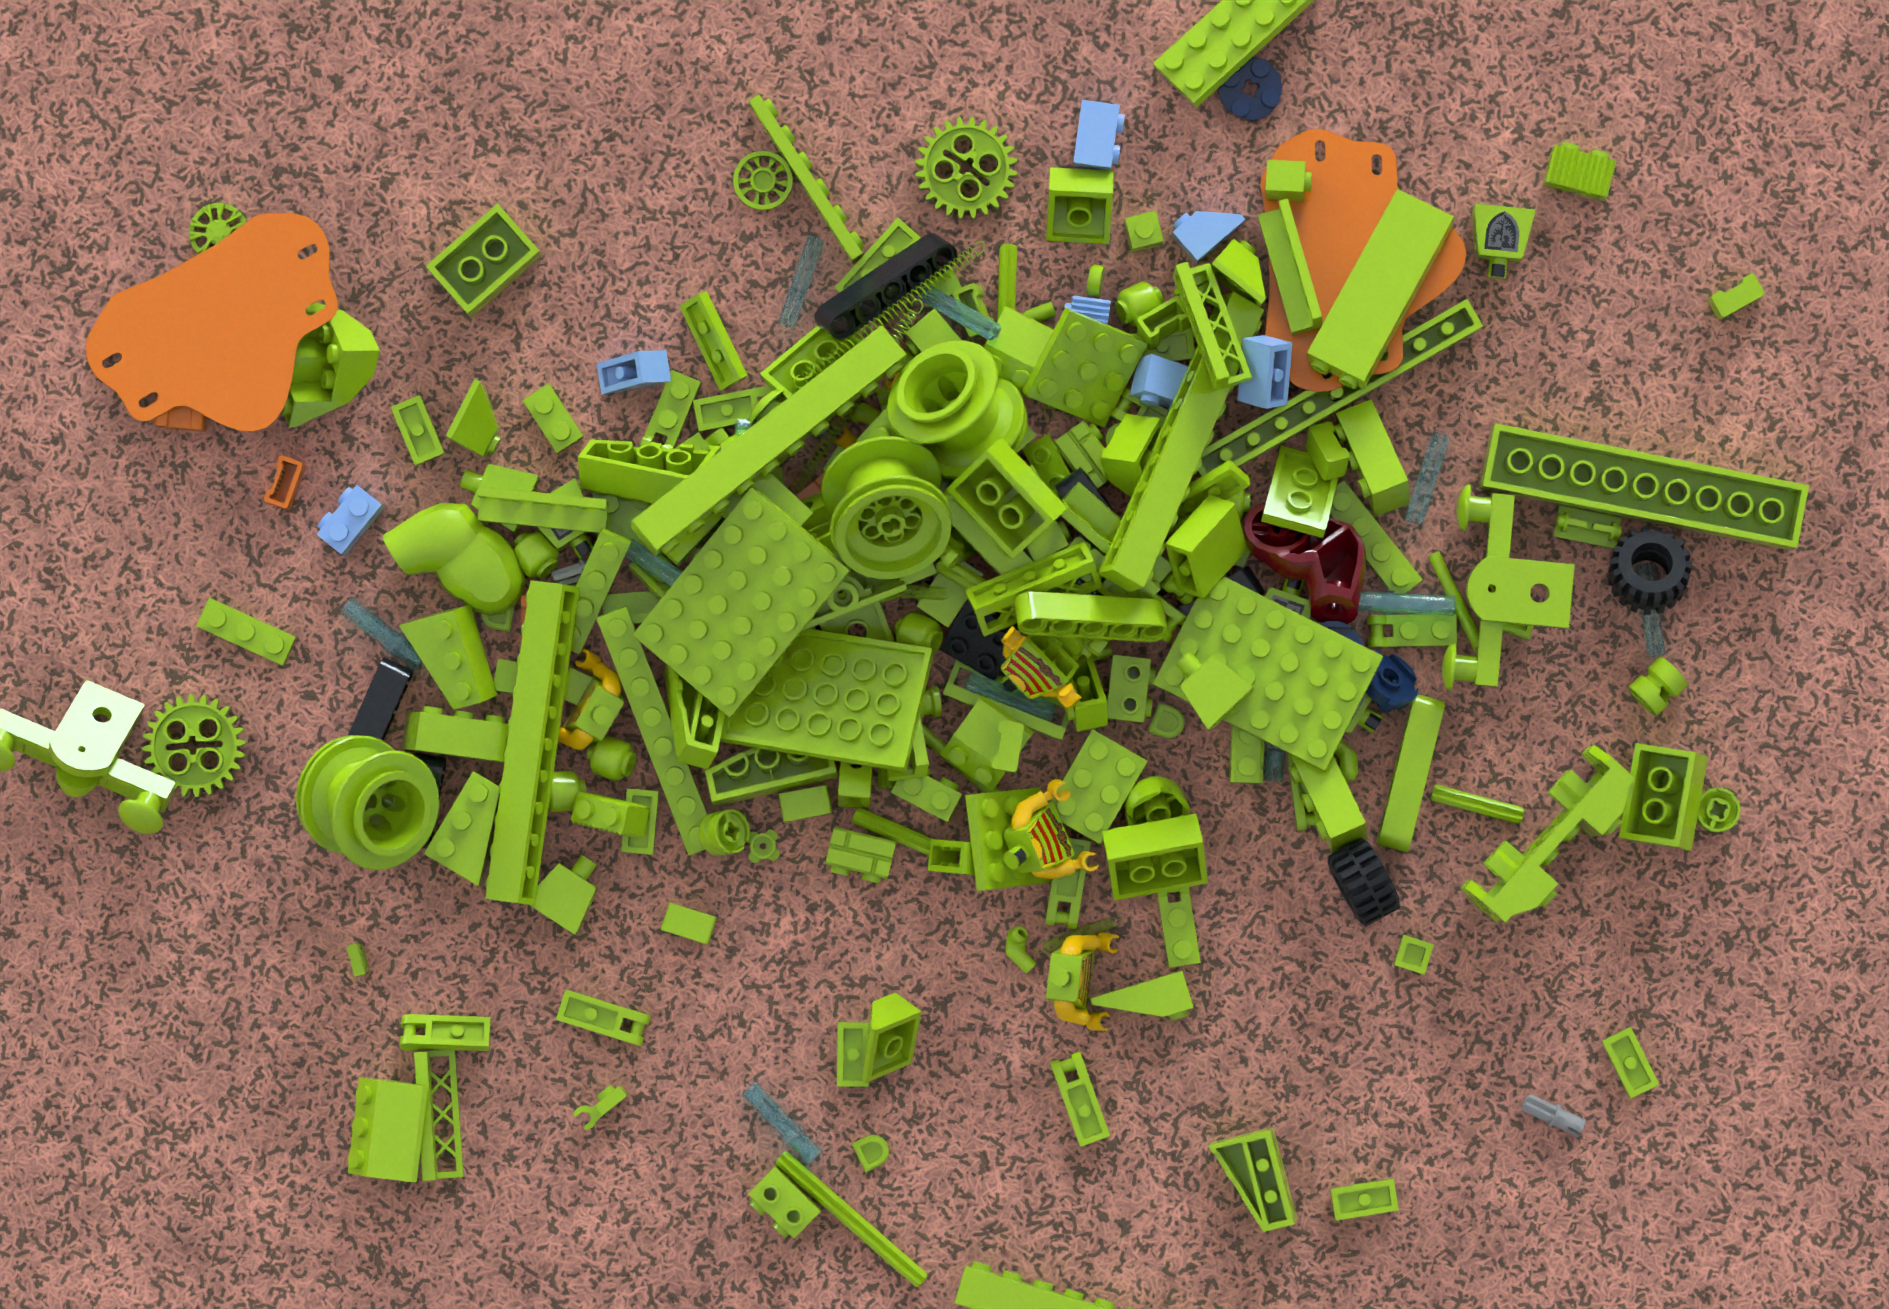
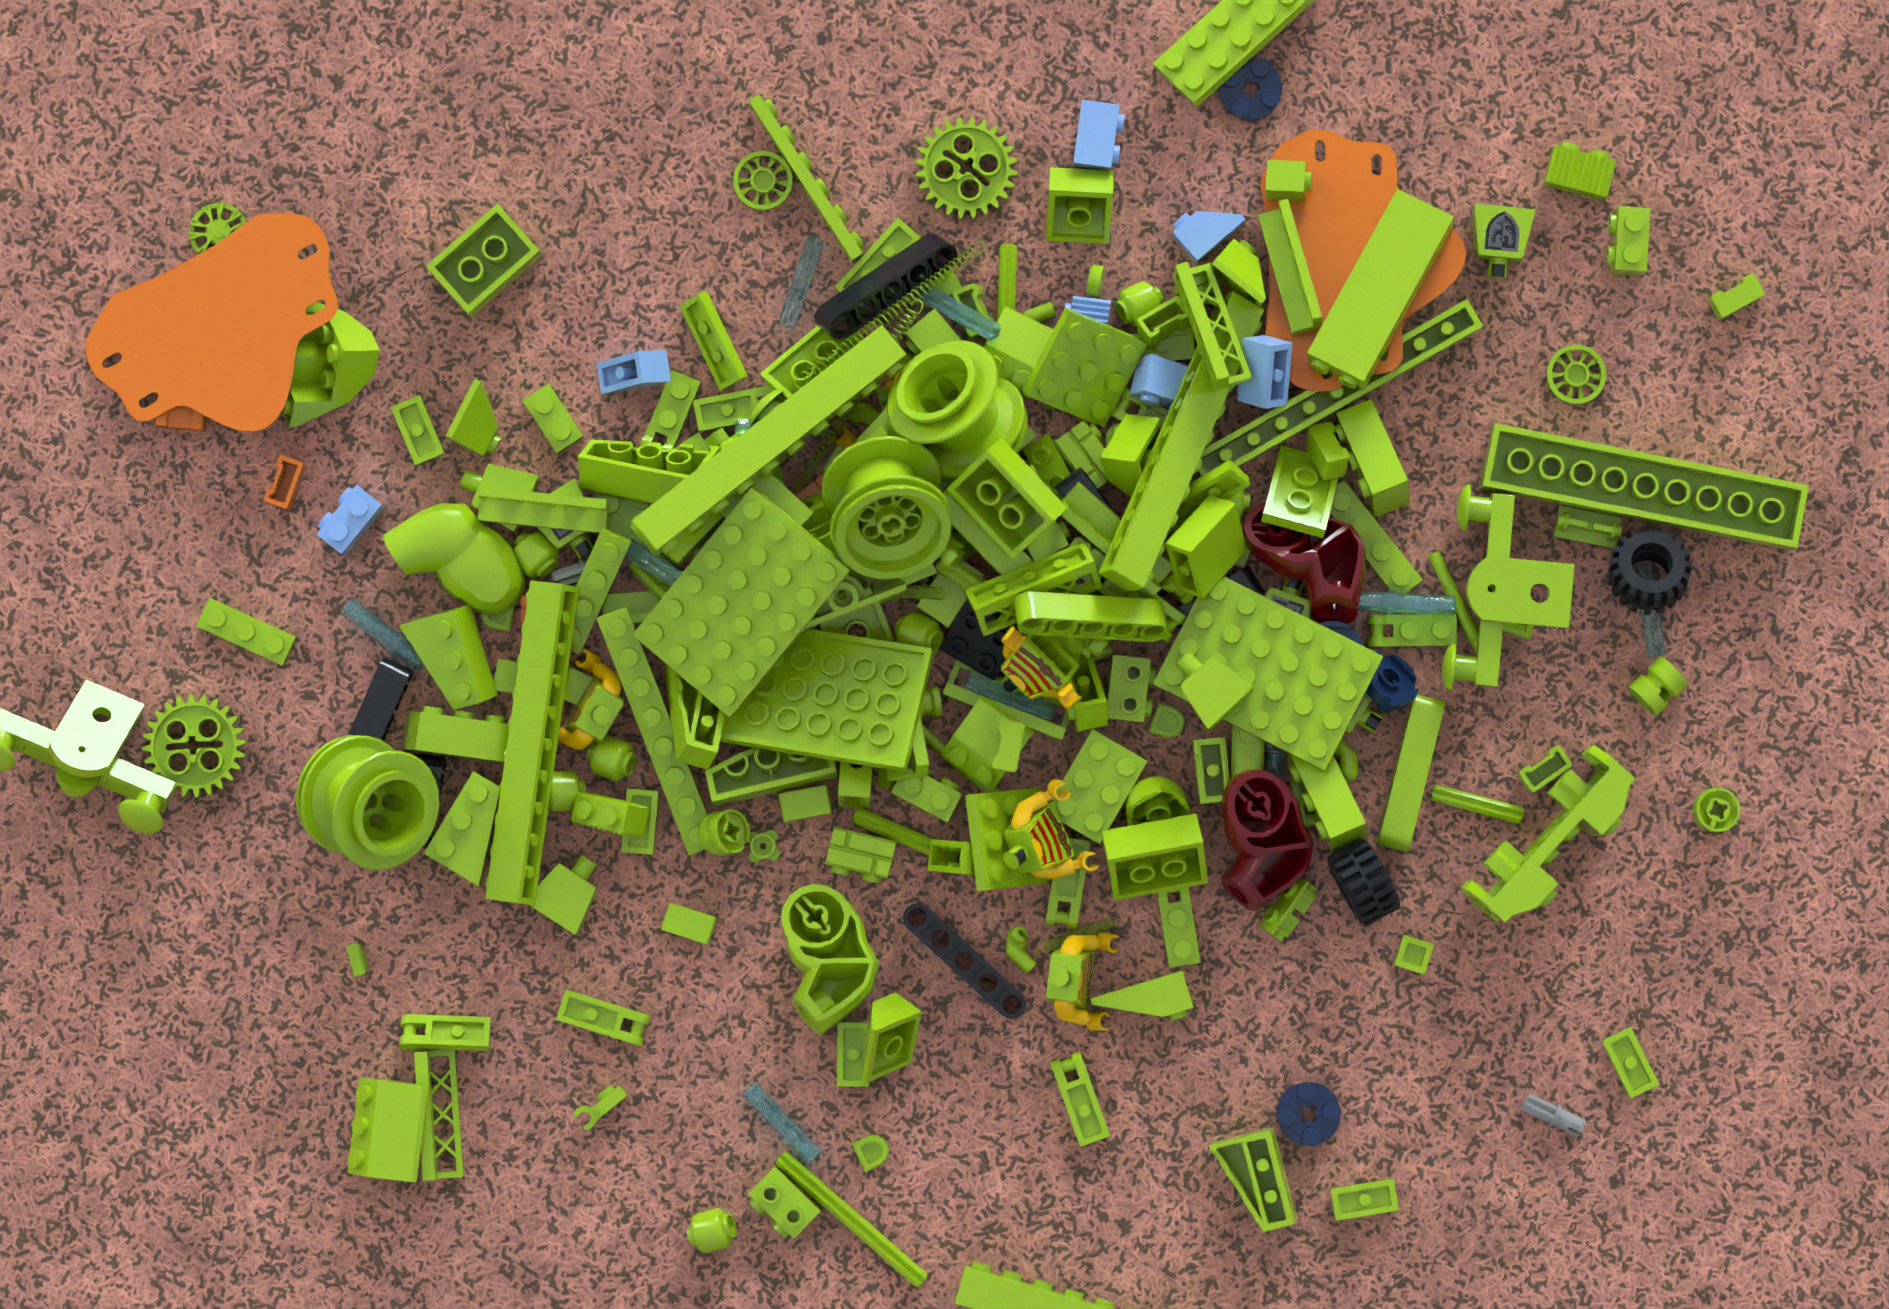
(712, 1230): none -> lime head
(831, 951): none -> lime piece
(979, 967): none -> black beam
(1143, 231): lime brick -> none
(1210, 769): none -> lime brick
(1267, 834): none -> dark red piece
(1279, 918): none -> lime hinge
(1290, 1116): none -> dark blue plate
(1427, 478): clear light blue axle -> none
(1545, 770): none -> lime piece
(1576, 374): none -> lime wheel
(1629, 241): none -> lime brick
(1663, 797): lime brick -> none

